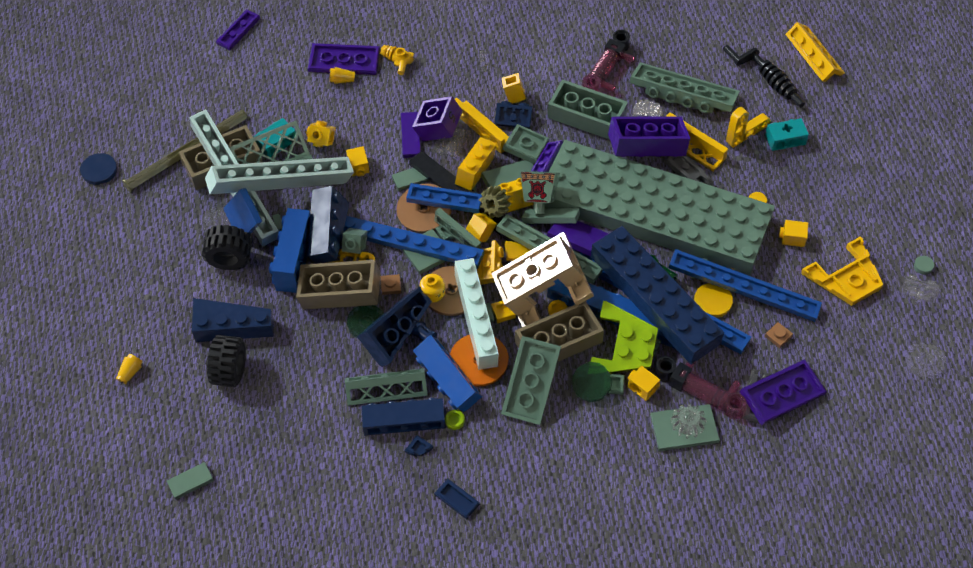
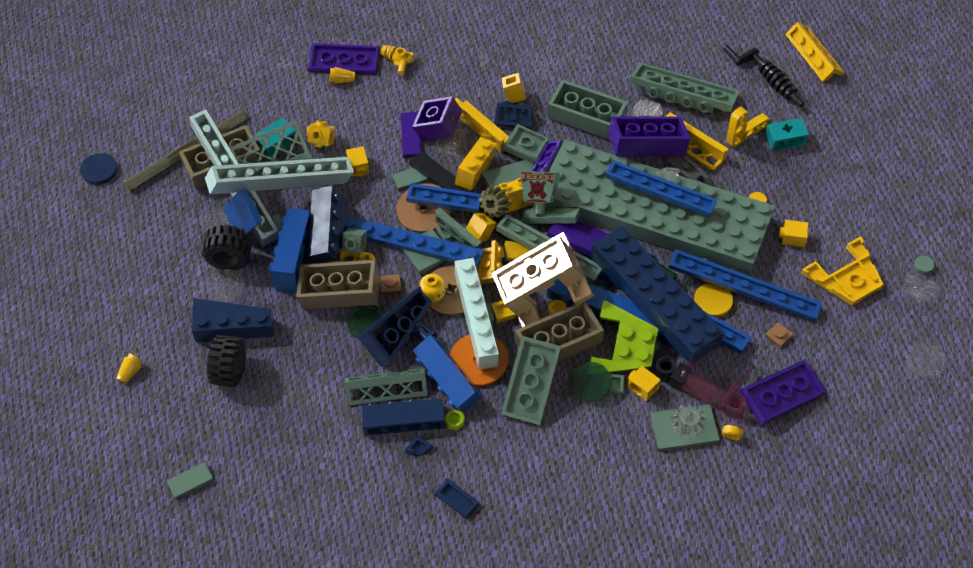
(226, 286): none -> clear tile
(238, 29): dark purple tile -> none
(613, 53): clear pink piece -> none
(661, 188): none -> blue plate
(668, 174): none -> clear tile
(732, 432): none -> yellow tile

